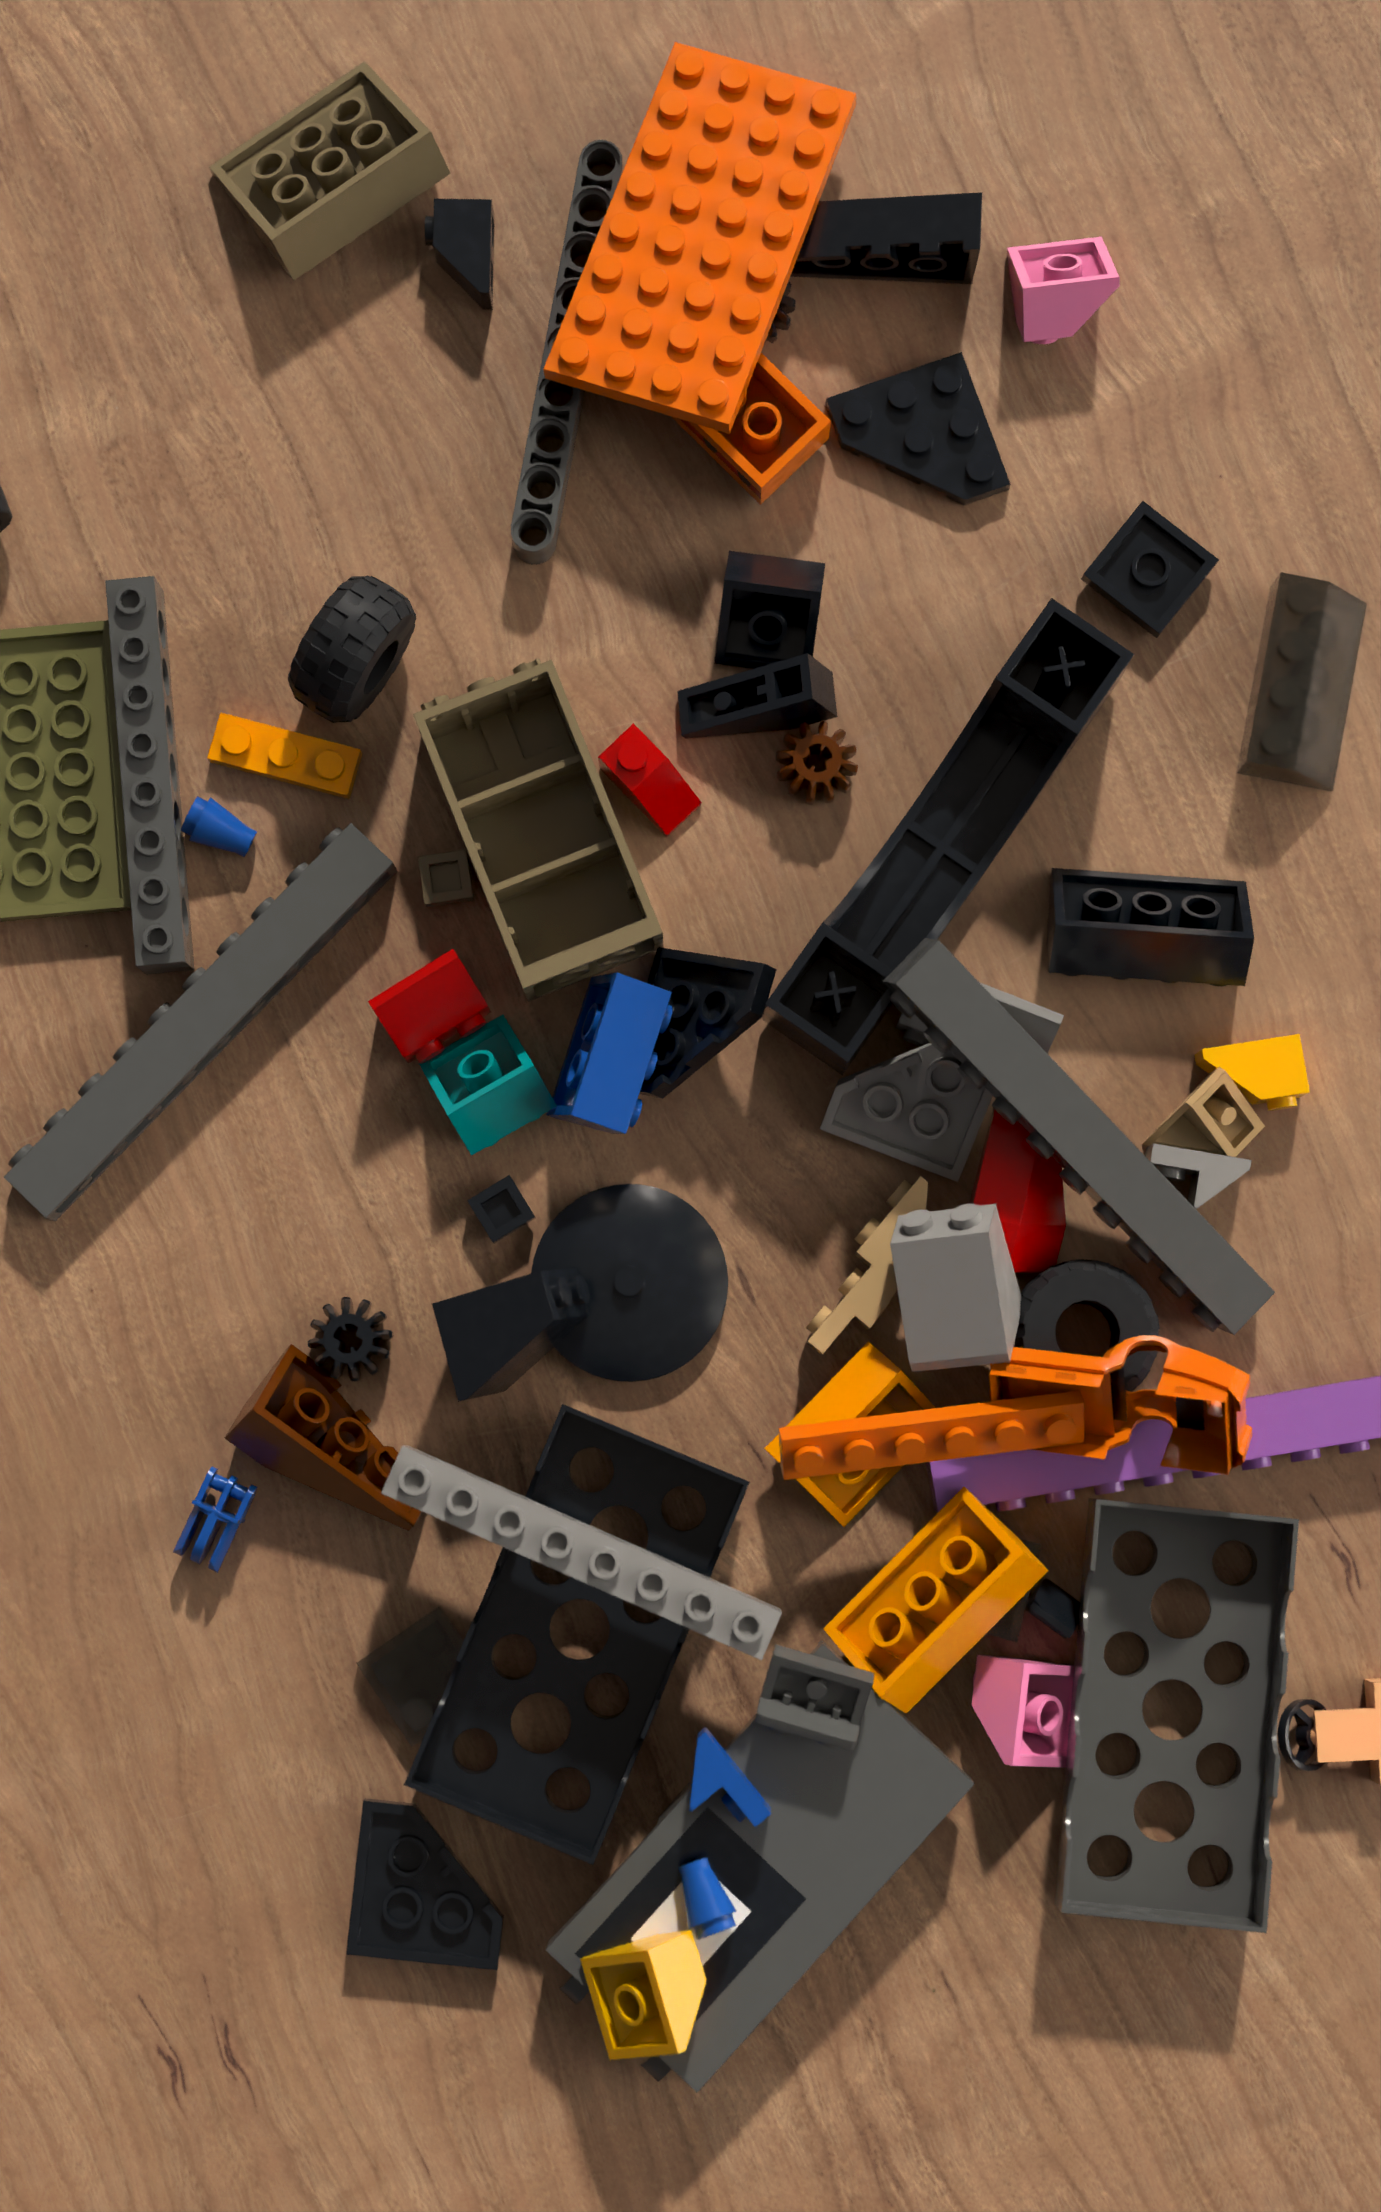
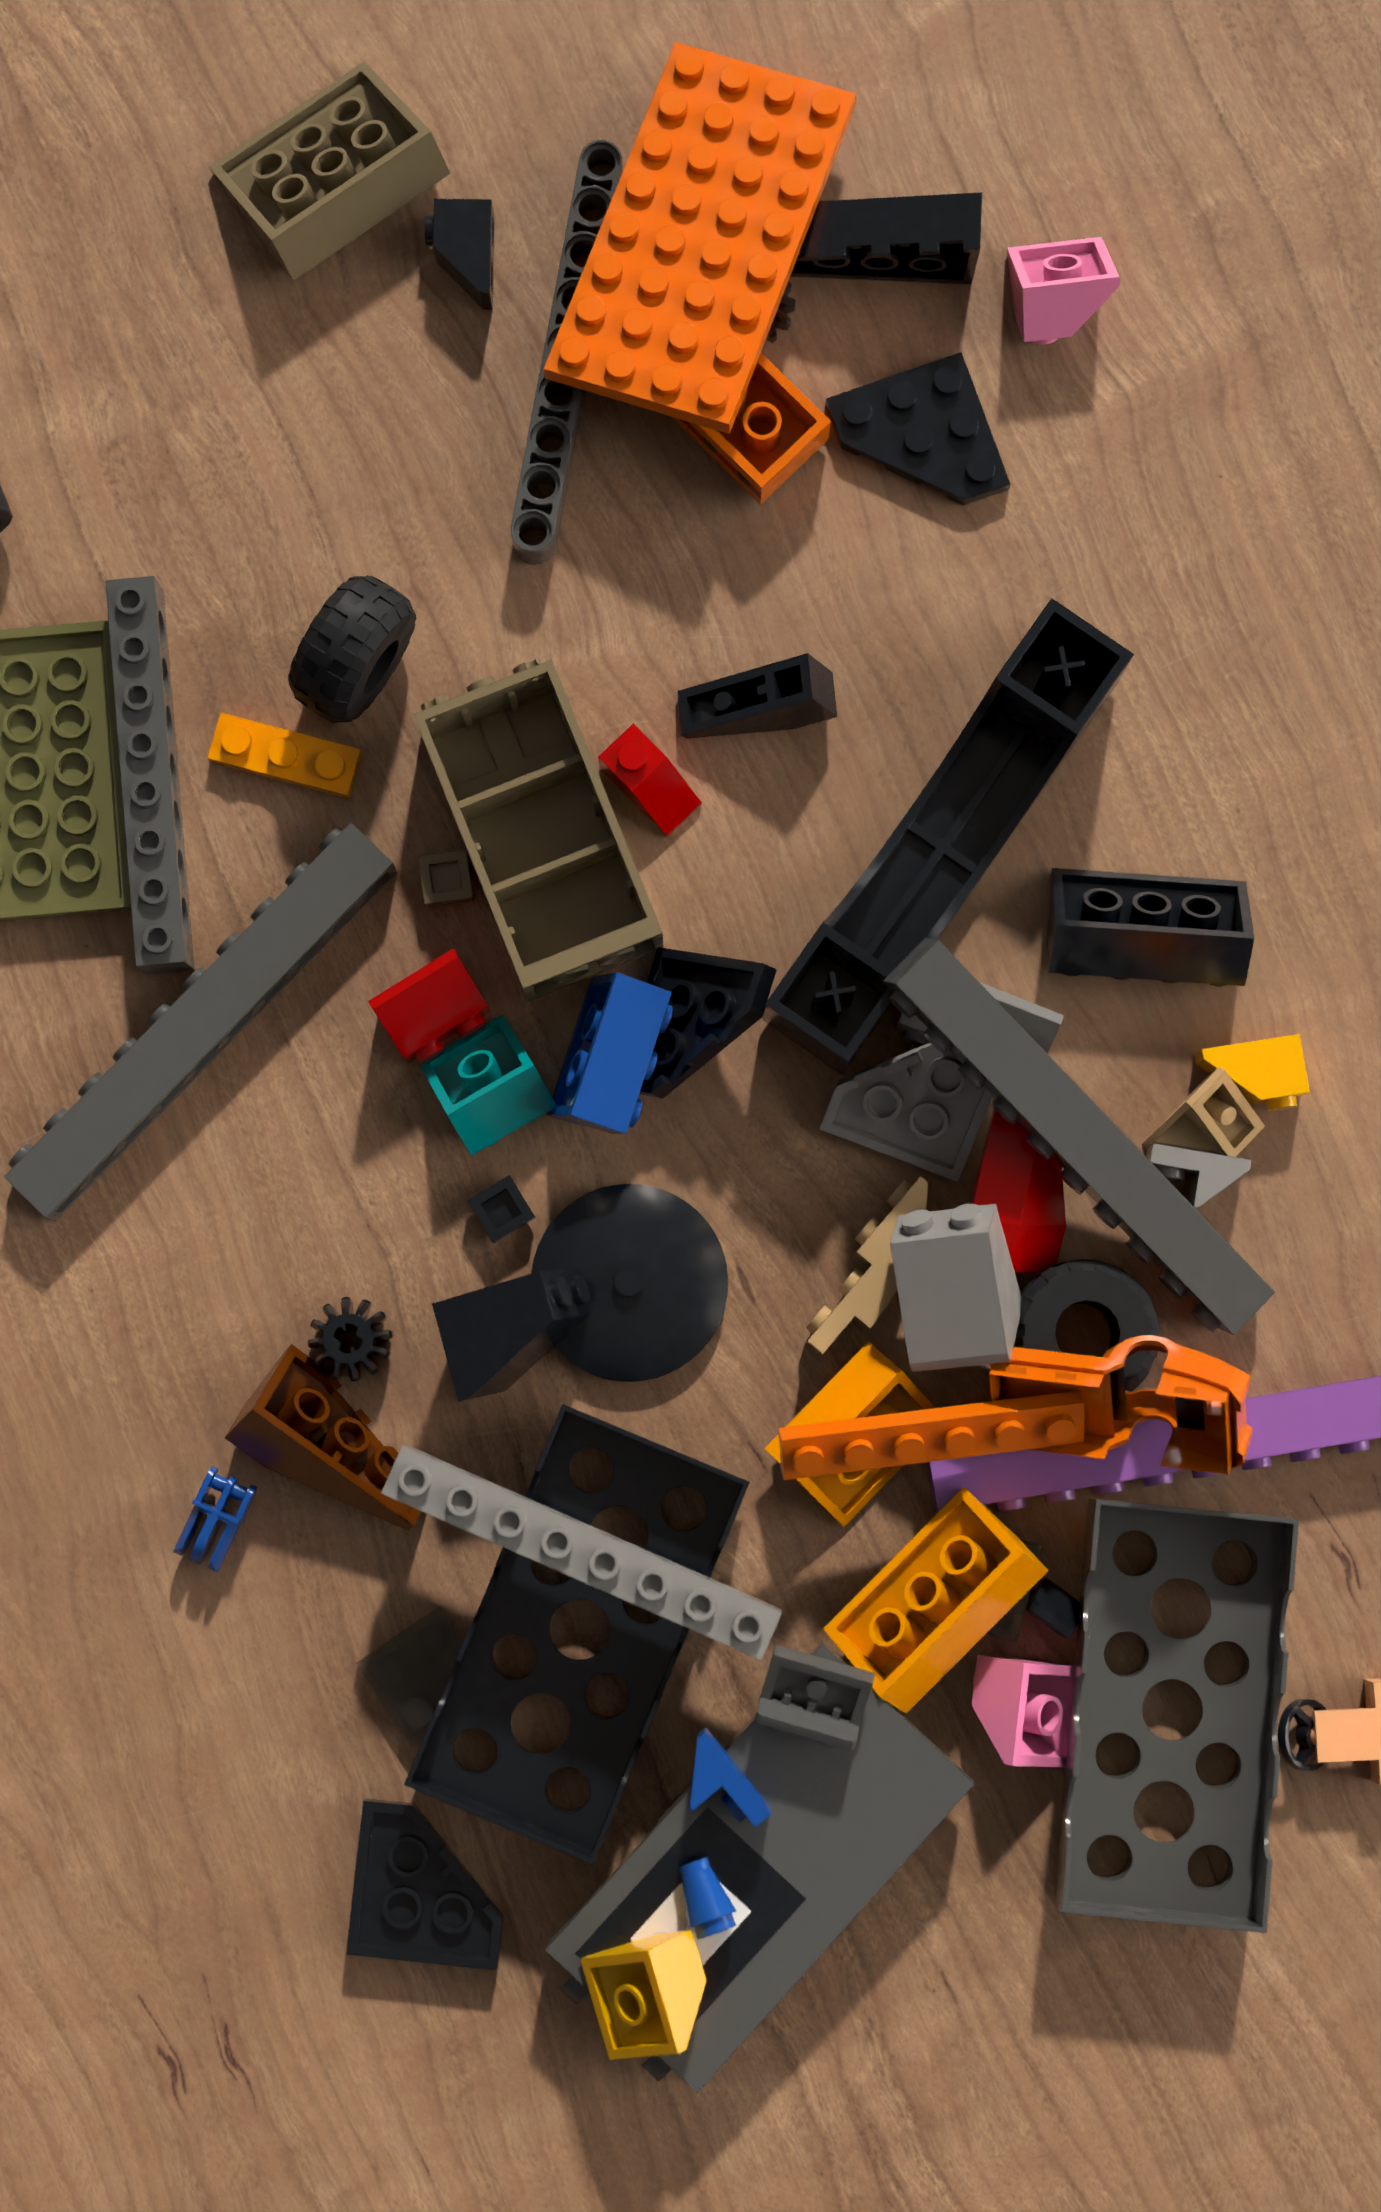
(217, 827): blue cone -> none
(768, 609): black slope -> none
(798, 757): reddish brown gear -> none
(1149, 569): black plate -> none
(1302, 683): clear smoke slope -> none

